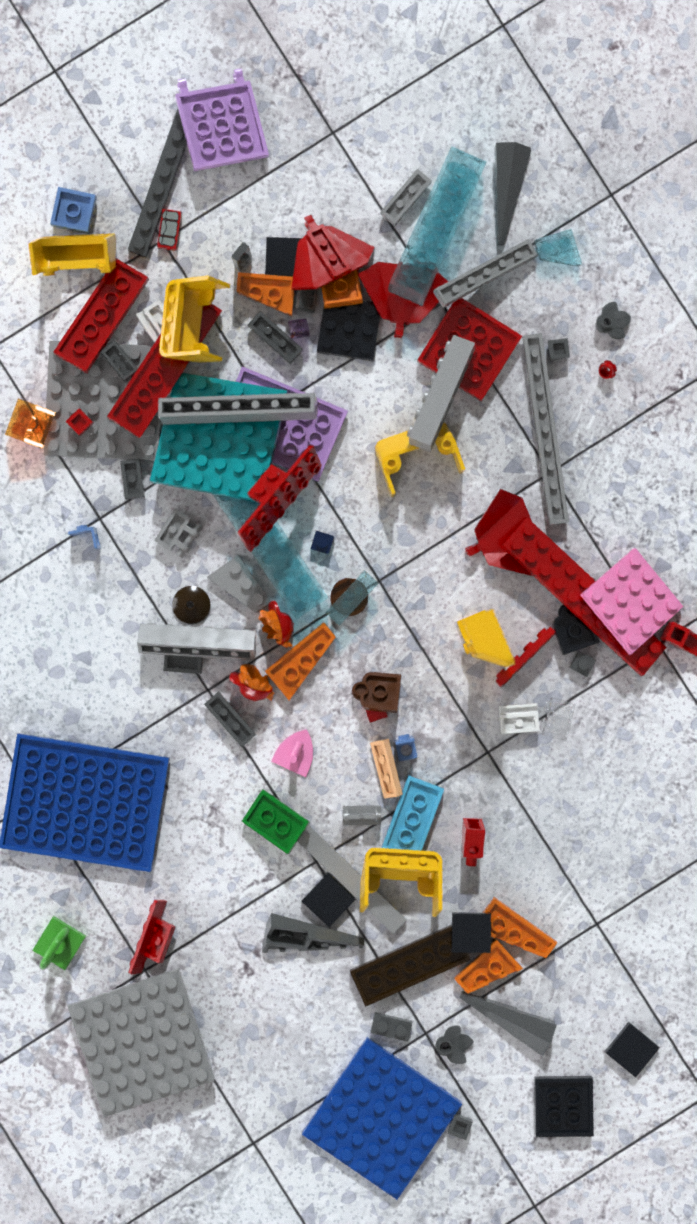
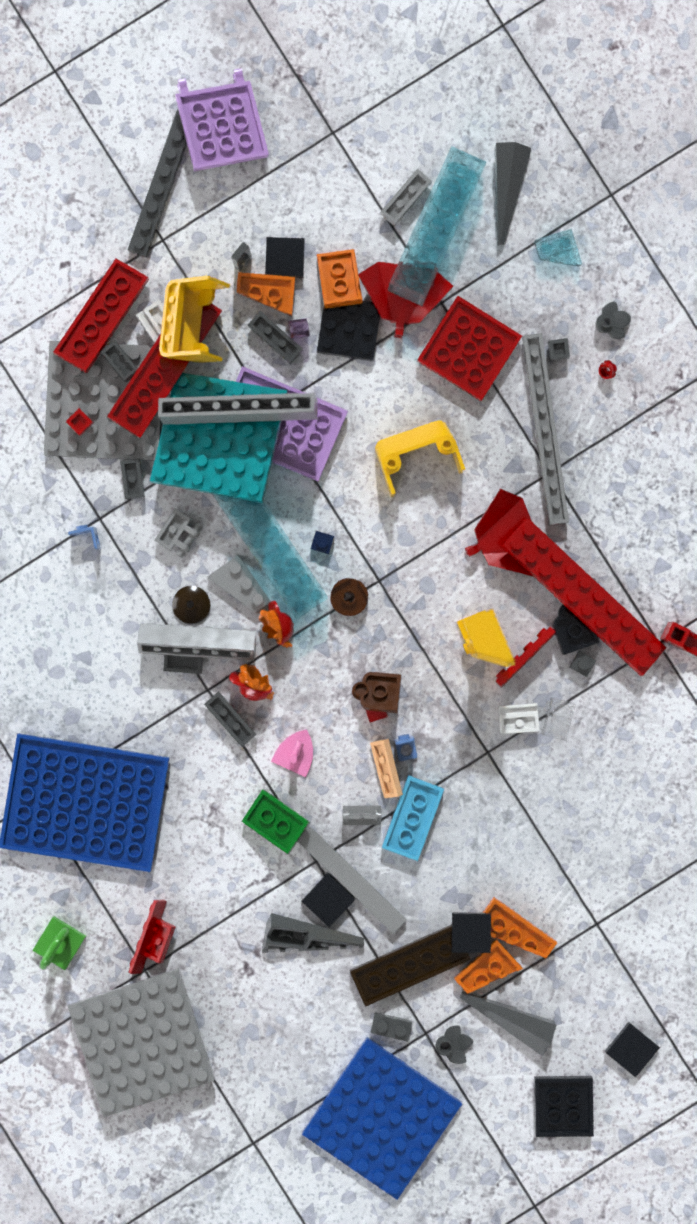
(29, 423): clear orange slope -> none
(73, 210): medium blue plate -> none
(73, 252): yellow windscreen -> none
(169, 229): tile -> none
(275, 493): red bracket -> none
(298, 662): orange wing -> none
(306, 300): dark grey plate -> none
(327, 256): red panel -> none
(352, 597): clear light blue tile -> none
(403, 865): yellow windscreen -> none
(441, 393): light grey brick -> none
(460, 1126): dark grey plate -> none
(472, 840): red torso -> none
(485, 273): light grey tile -> none
(631, 601): bright pink plate -> none

